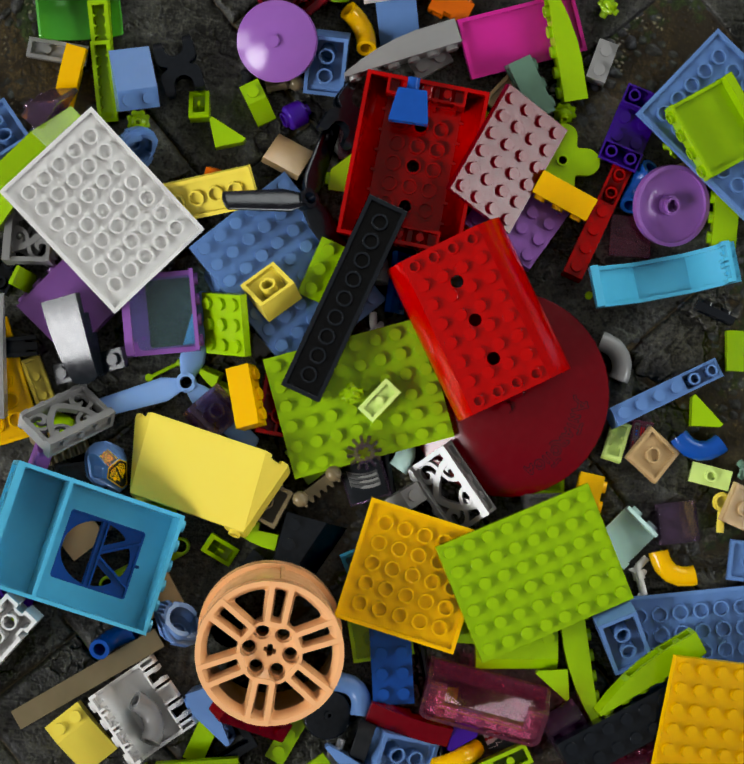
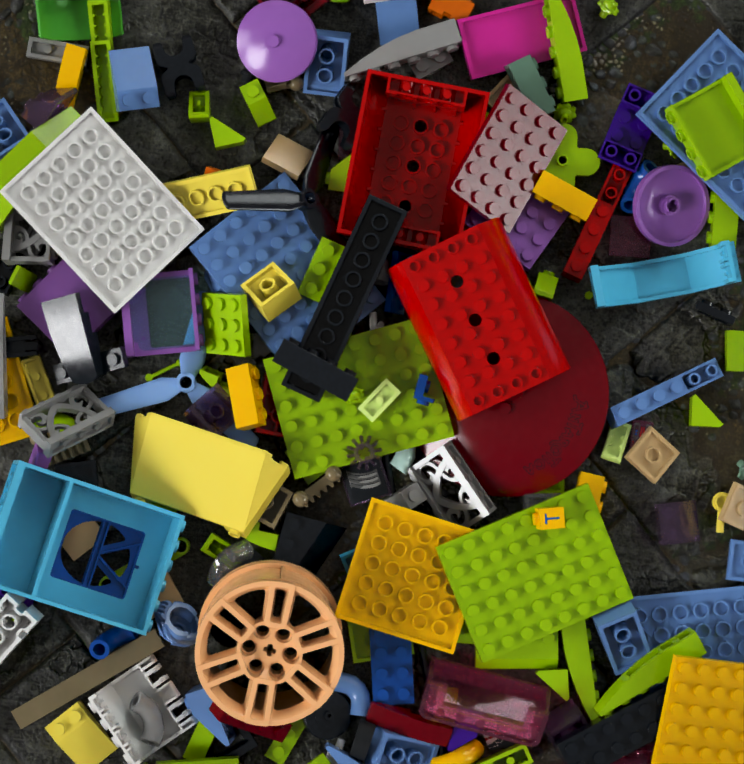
(106, 466): medium blue helmet -> none
(138, 118): lime plant -> none
(141, 142): medium blue helmet -> none
(228, 559): none -> clear cylinder
(295, 115): dark purple head -> none
(315, 369): none -> black brick
(361, 27): yellow cylinder -> none
(410, 104): blue torso -> none
(422, 386): none -> blue bracket
(545, 284): none -> lime slope
(549, 518): none -> yellow brick
(601, 62): light grey brick -> none
(619, 357): light grey cylinder -> none
(630, 534): light aqua panel -> none
(639, 575): white piece -> none
(672, 572): yellow cylinder -> none
(698, 449): blue cylinder -> none
(710, 476): yellowish green plate -> none

